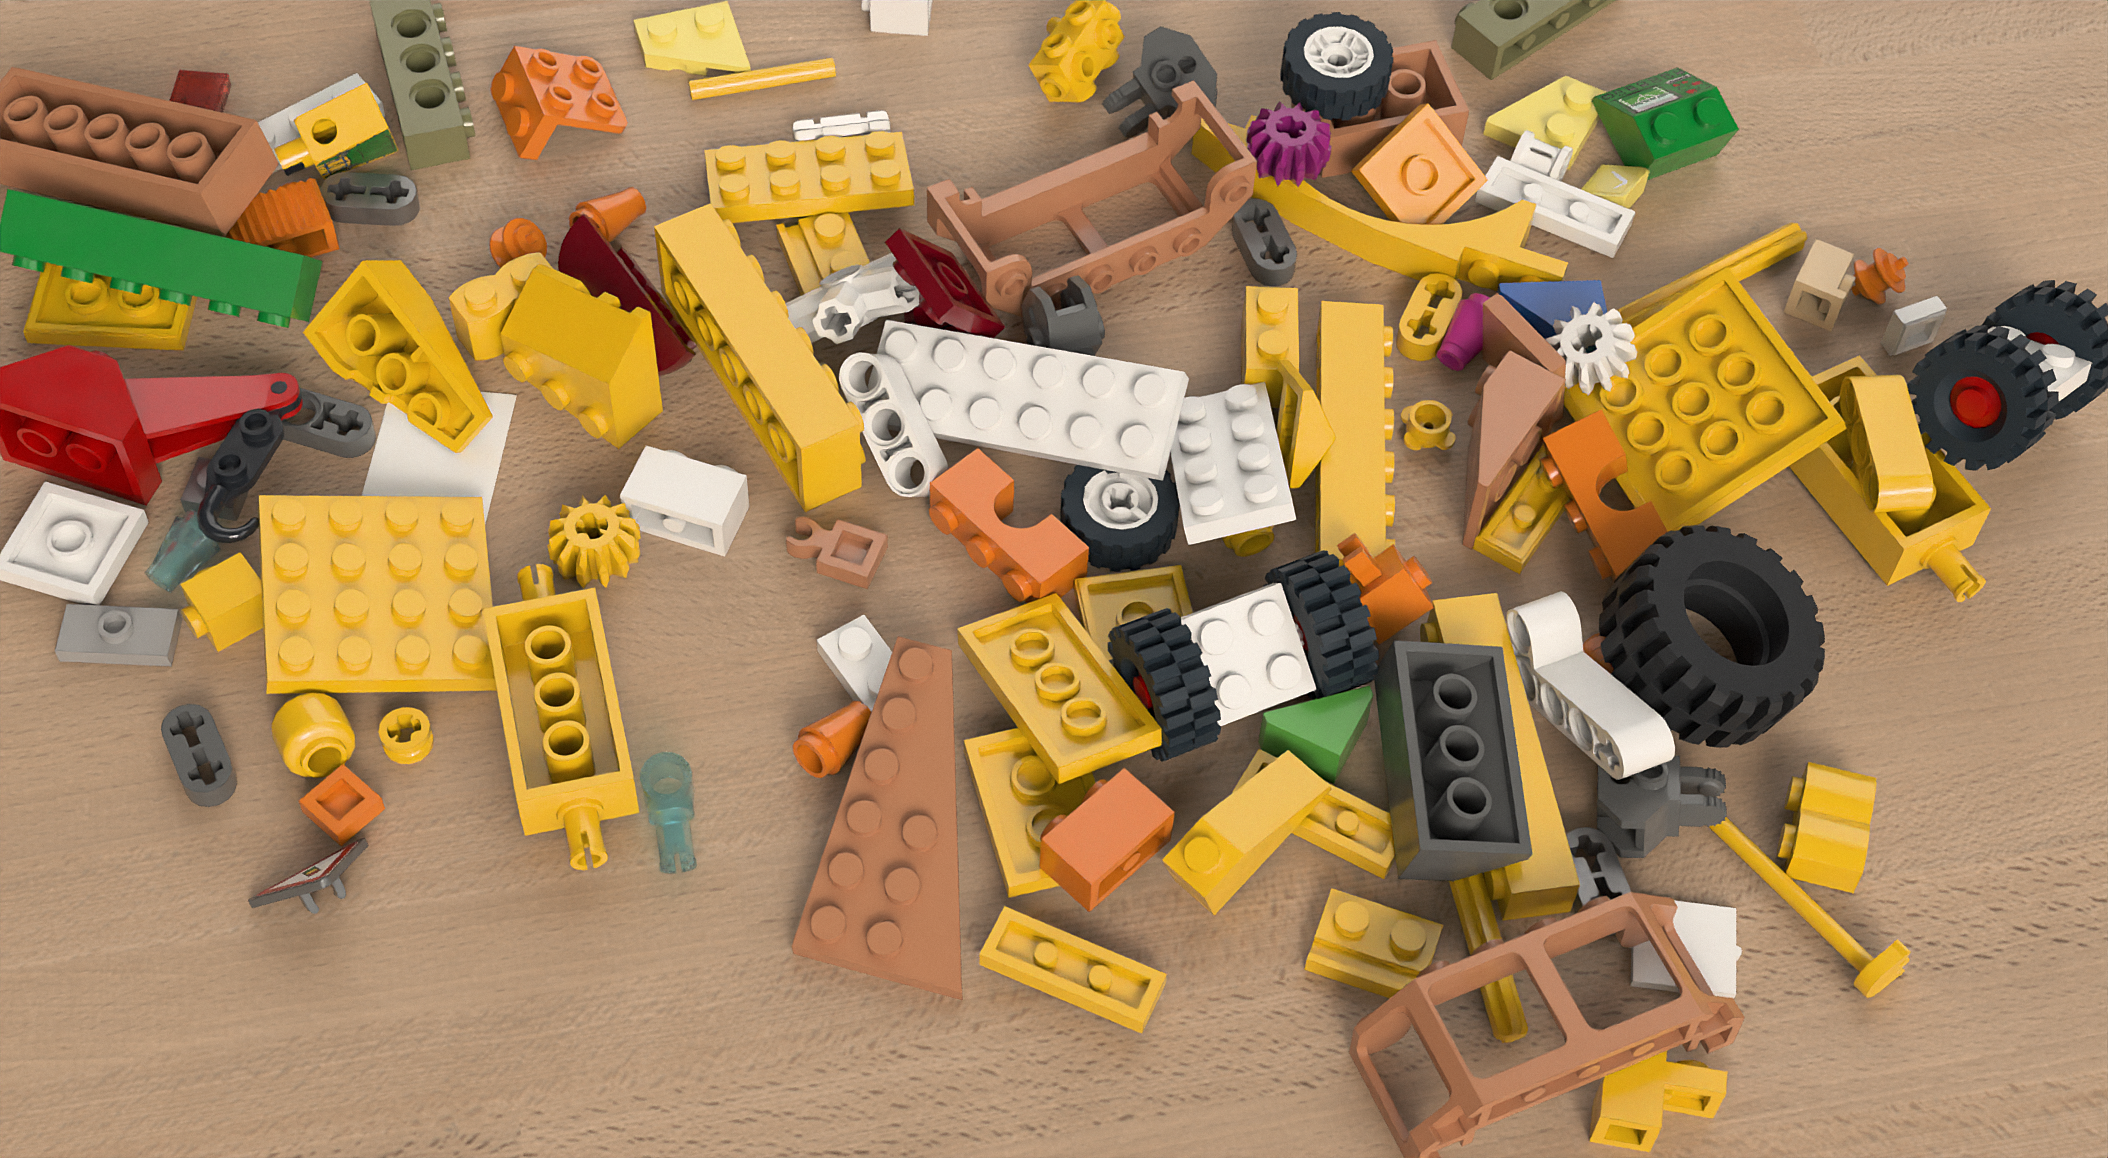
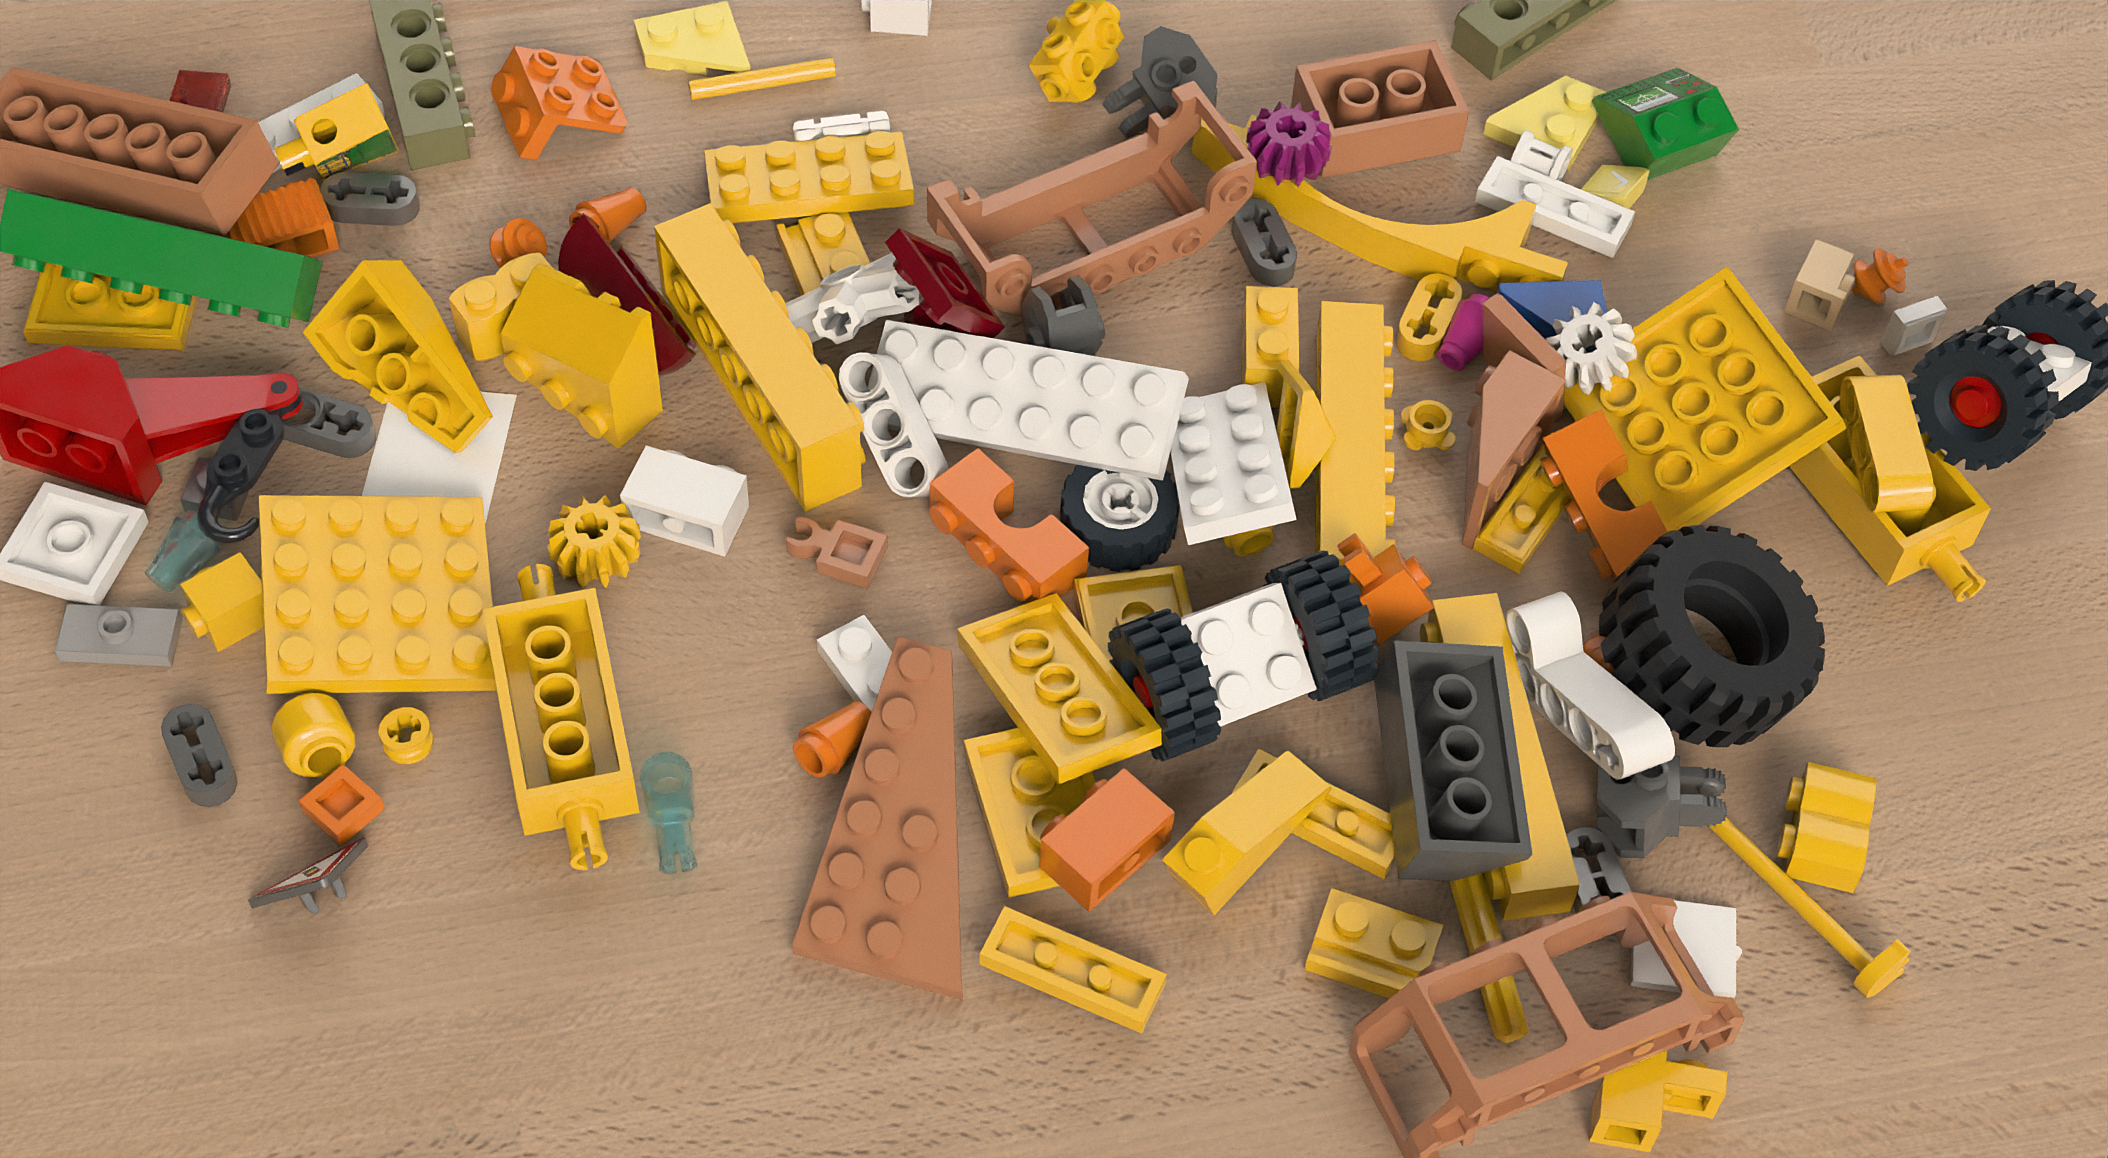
(1318, 730): bright green slope -> none
(1336, 65): black wheel -> none
(1419, 171): light orange plate -> none
(1742, 262): yellow axle -> none

